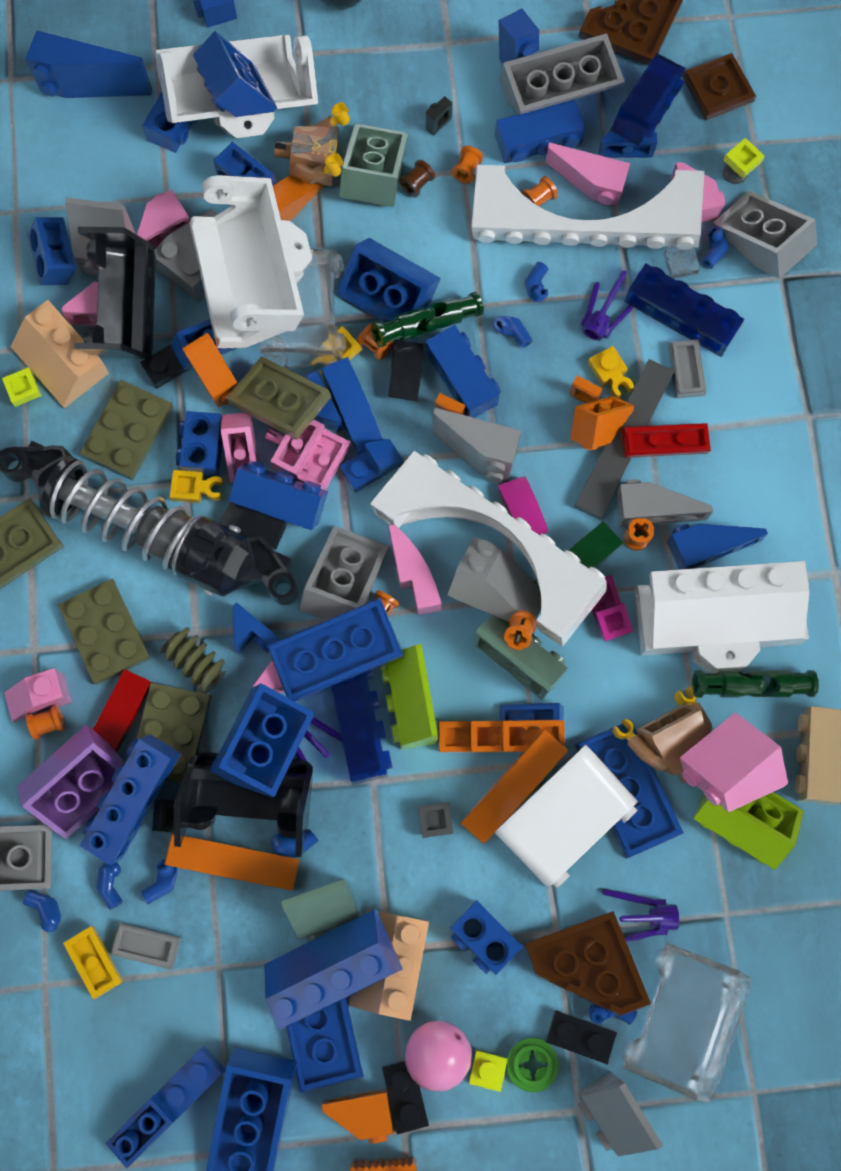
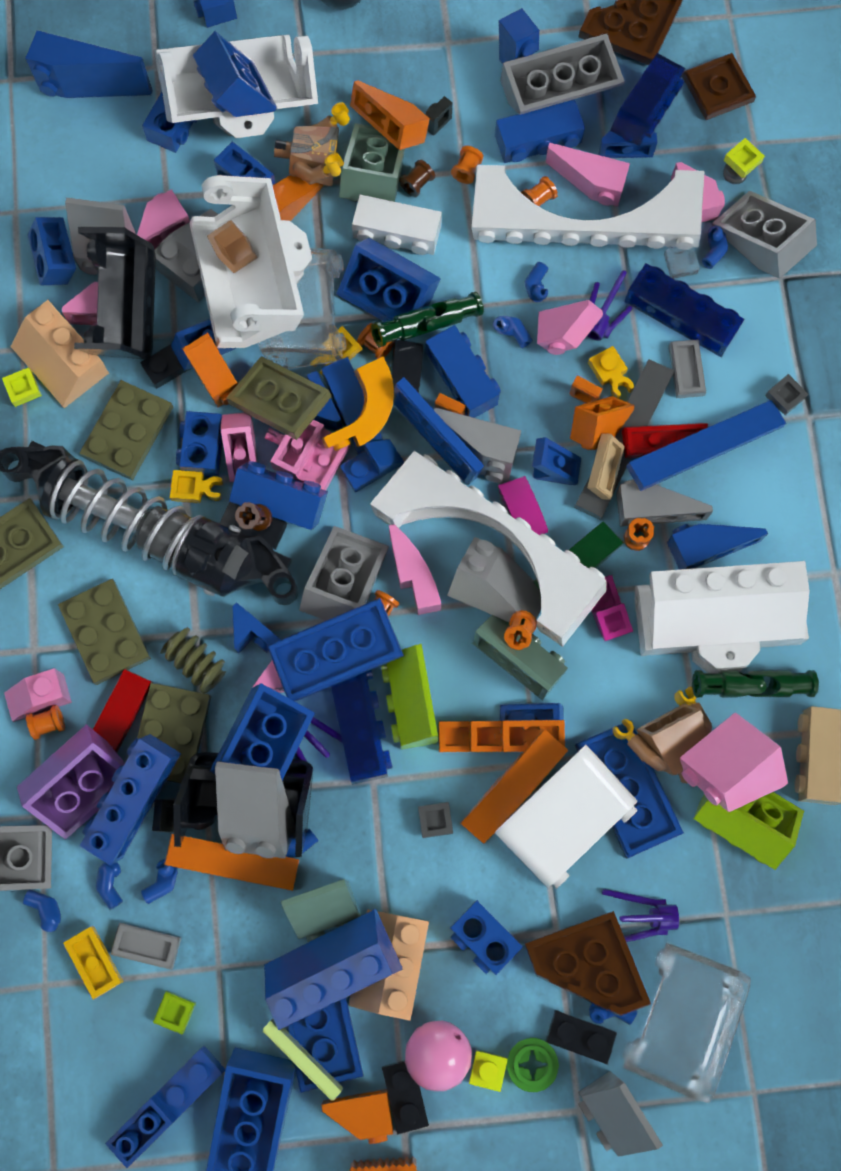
(174, 1012): none -> lime tile
(232, 246): none -> medium nougat panel
(250, 509): none -> reddish brown bush
(253, 810): none -> light grey slope
(303, 1060): none -> yellowish green tile
(378, 402): none -> light orange arch
(391, 116): none -> orange slope
(397, 225): none -> white brick
(436, 432): none -> blue tile
(555, 463): none -> blue slope
(566, 326): none -> bright pink slope
(606, 466): none -> tan tile
(705, 445): none -> blue tile
(786, 394): none -> dark grey plate

